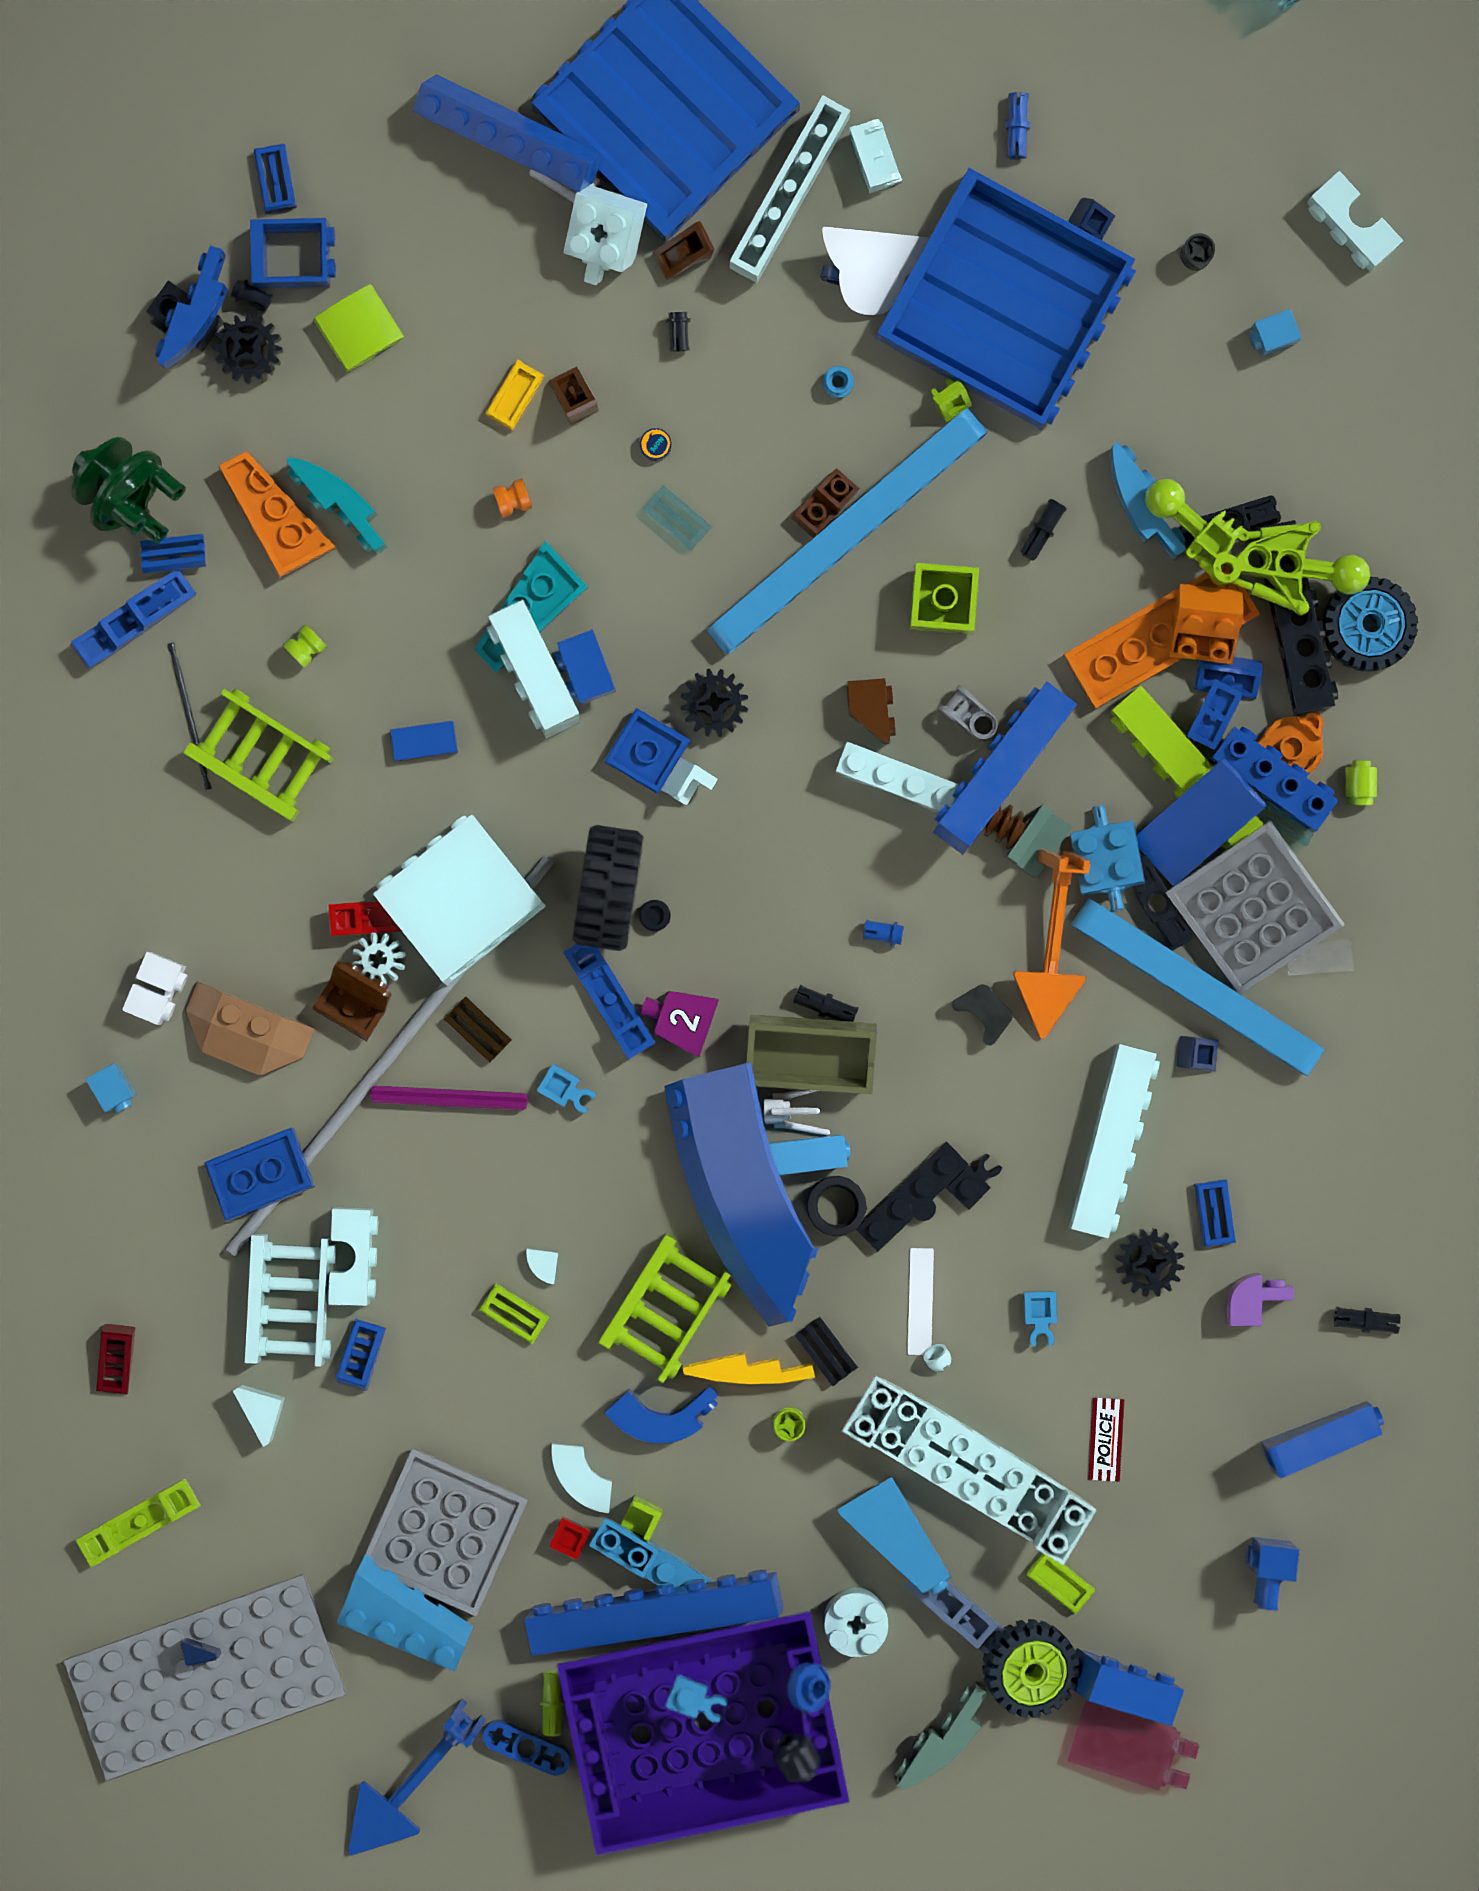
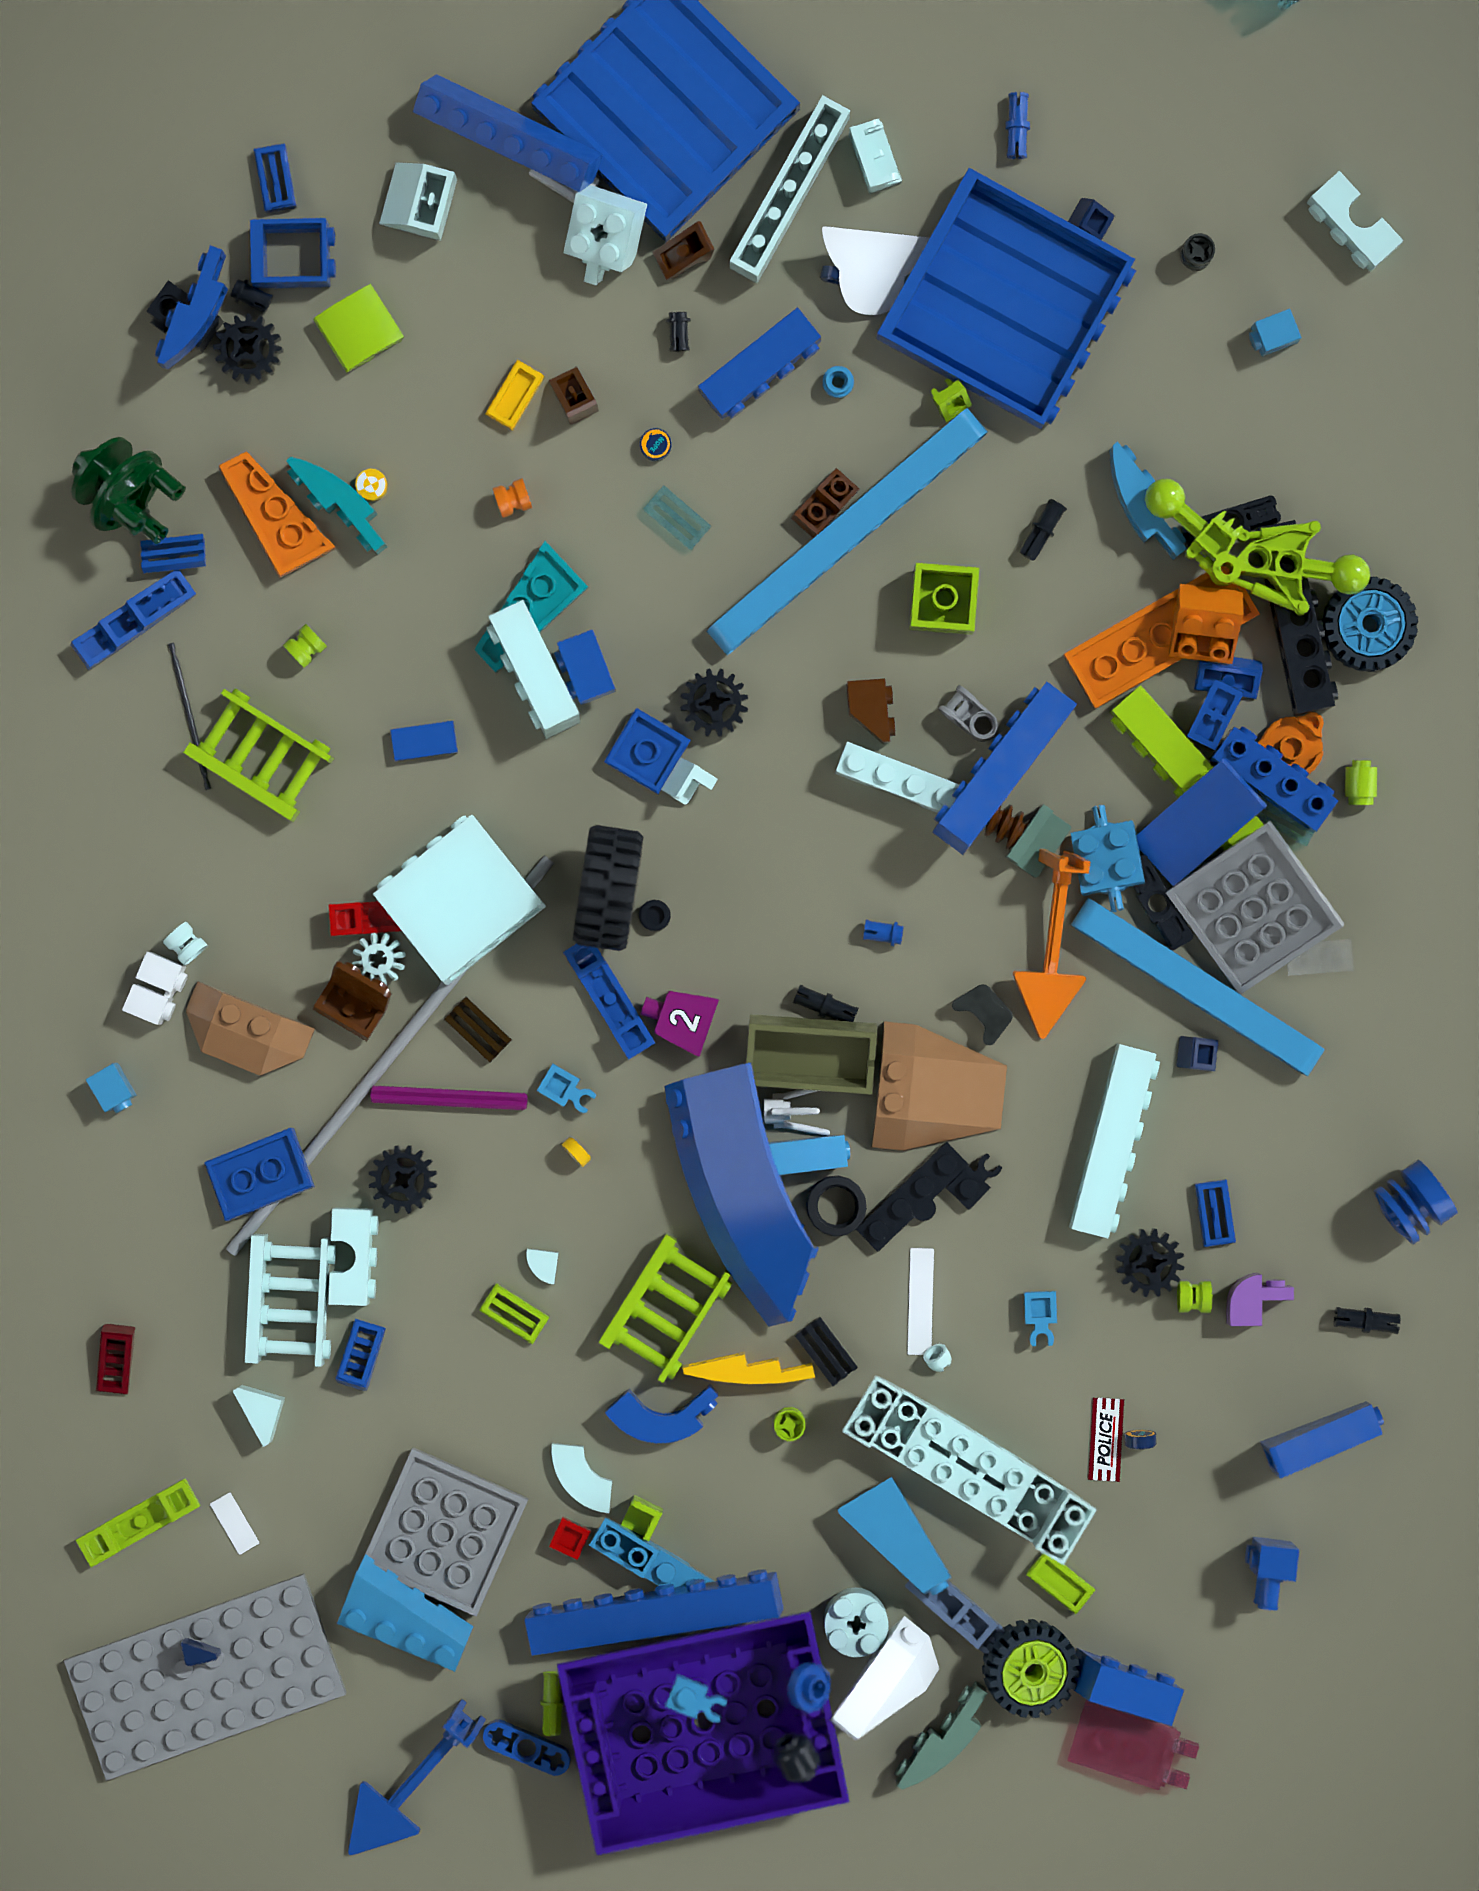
(179, 938): none -> light aqua wheel
(234, 1523): none -> white sticker
(371, 485): none -> yellow tile
(411, 1191): none -> black gear
(419, 199): none -> light aqua slope
(576, 1151): none -> yellow tile
(760, 364): none -> blue brick
(889, 1680): none -> white wedge
(933, 1090): none -> medium nougat wedge
(1140, 1439): none -> dark blue tile
(1194, 1296): none -> lime wheel
(1415, 1201): none -> blue wheel

